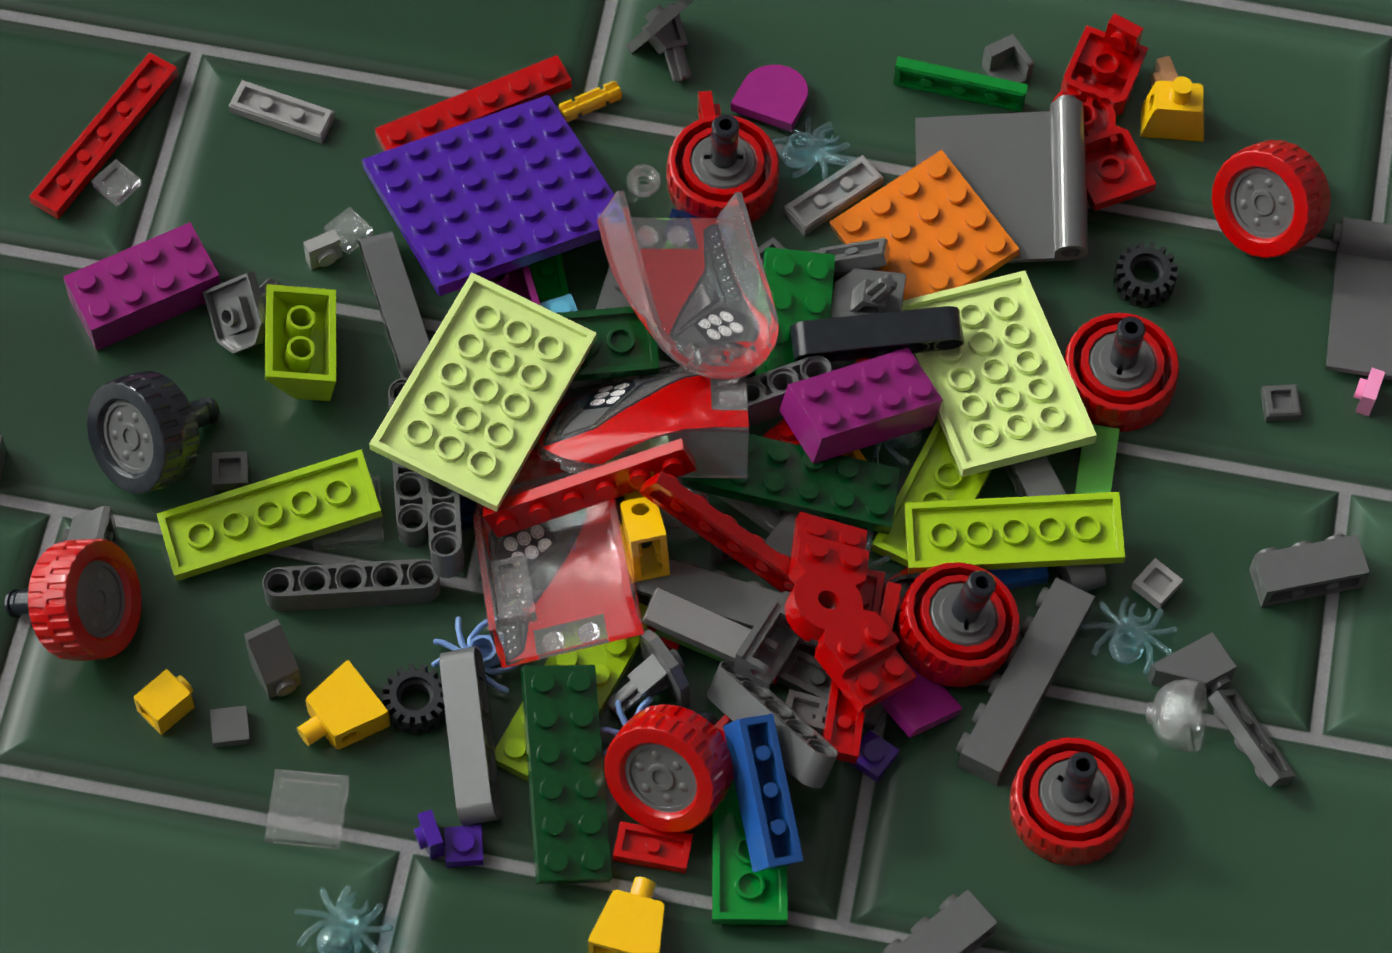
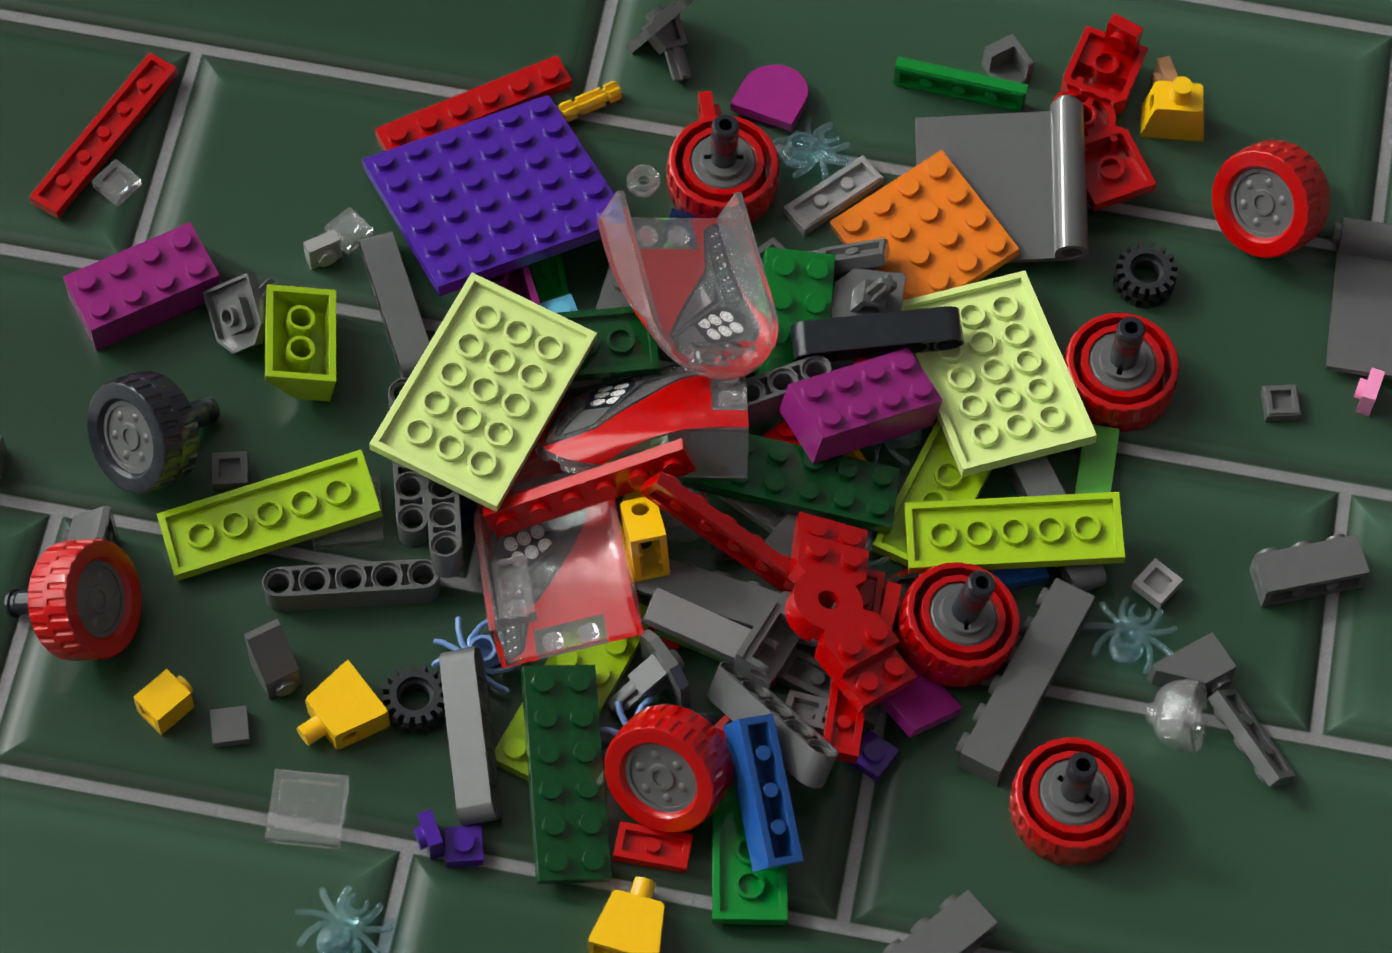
(281, 111): light grey tile -> none

